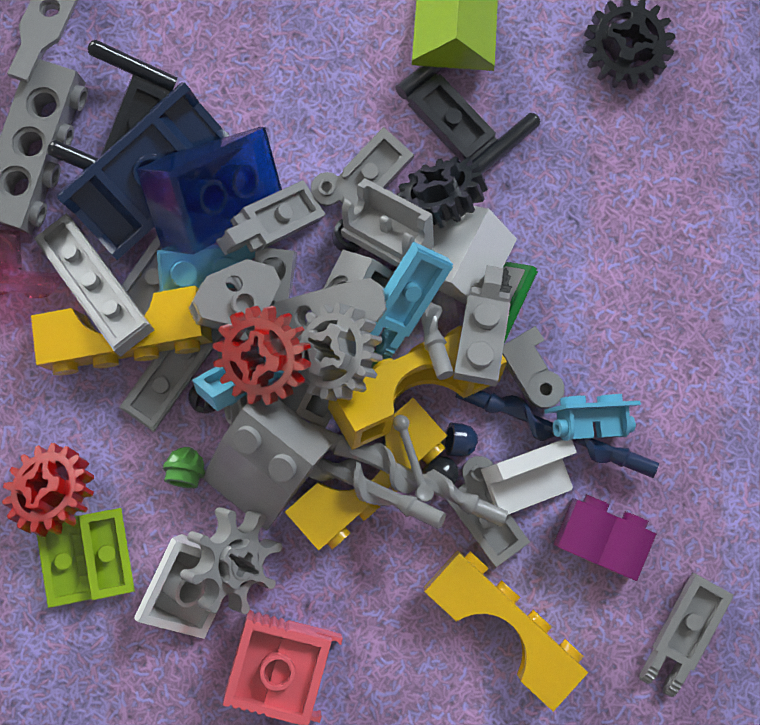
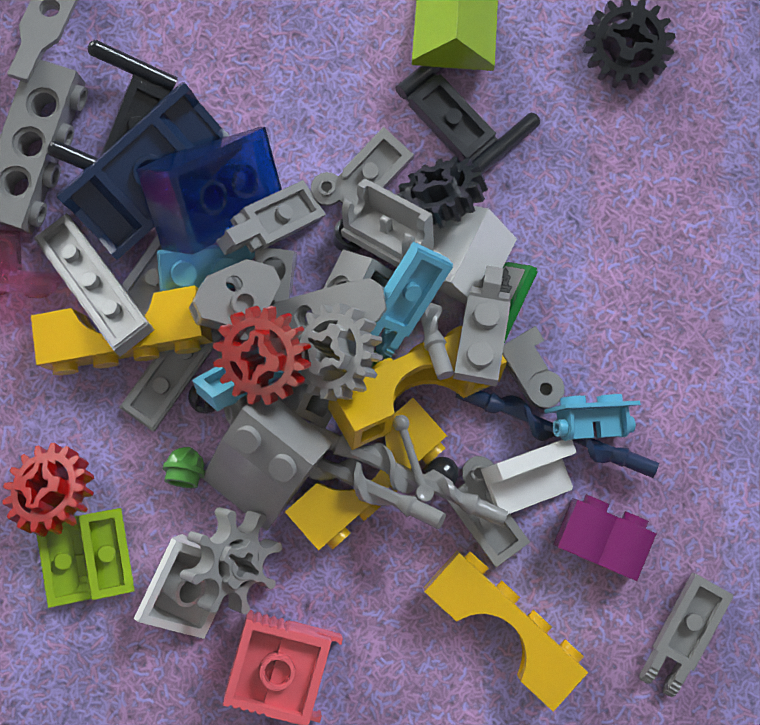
(460, 440): dark blue hinge -> none

